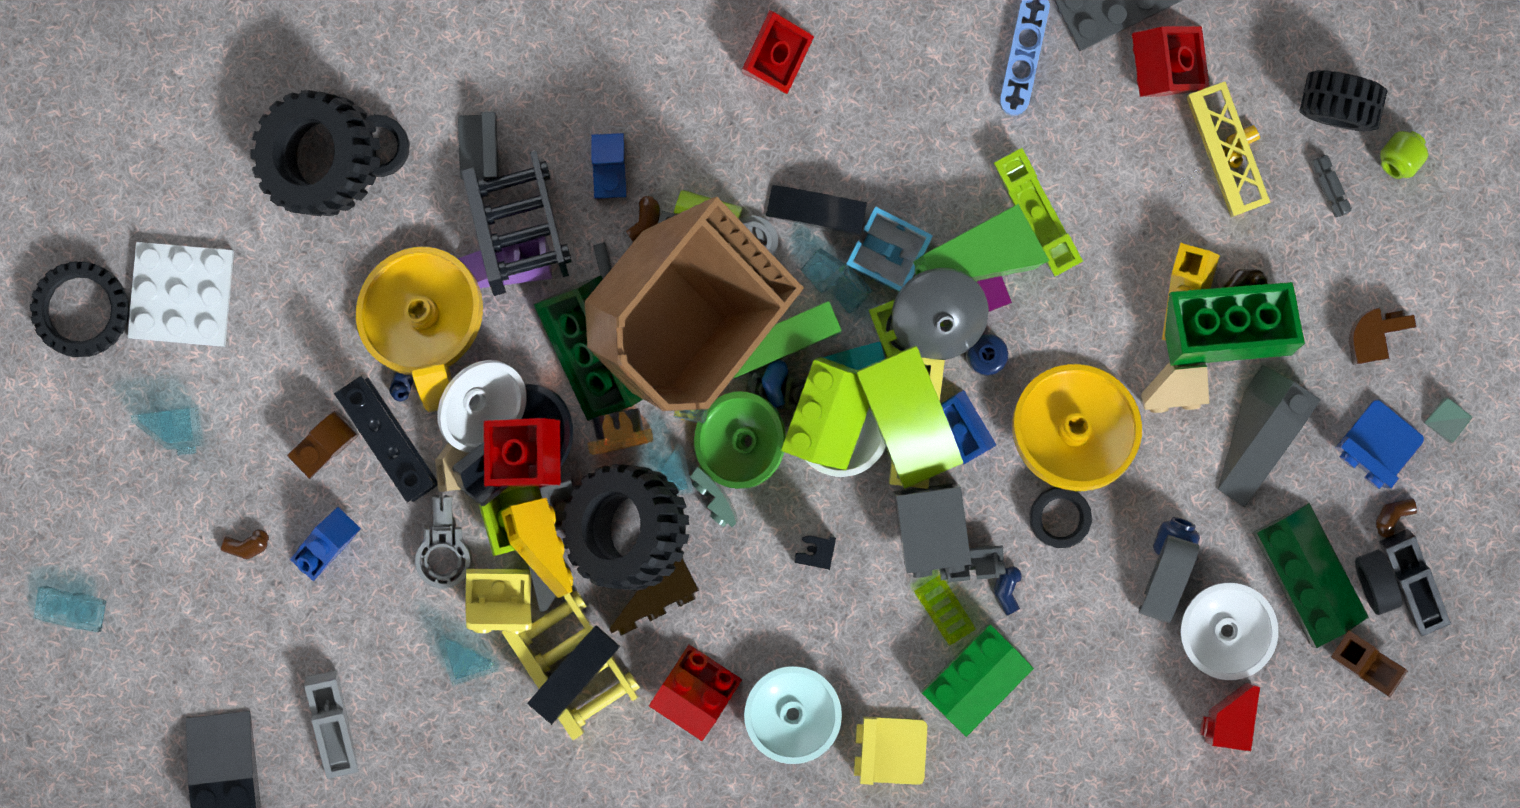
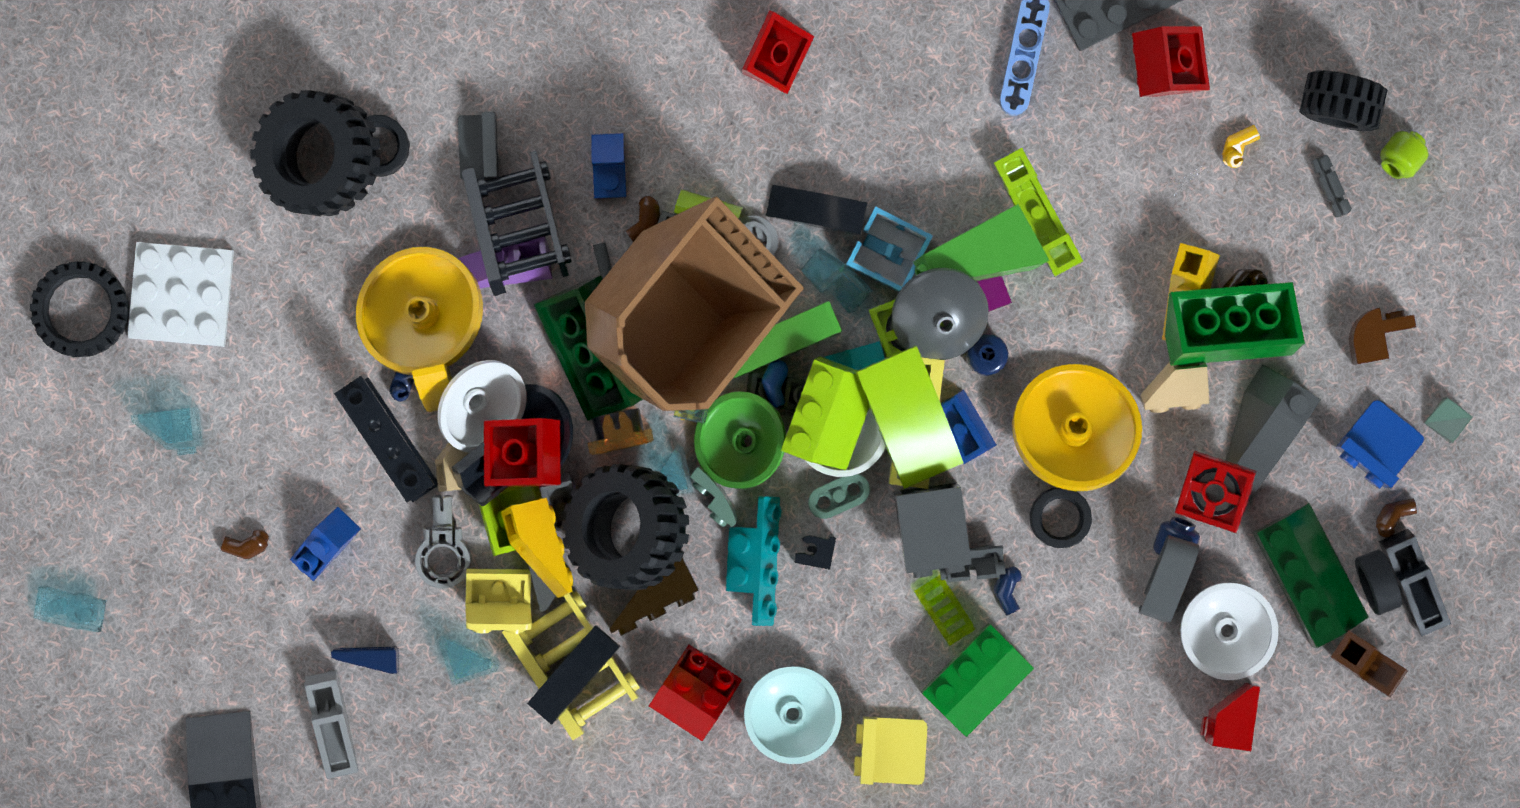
(323, 444): reddish brown brick -> none
(377, 658): none -> dark blue slope
(754, 560): none -> teal bracket
(838, 496): none -> sand green plate
(1216, 154): light yellow fence -> none
(1216, 490): none -> red piece

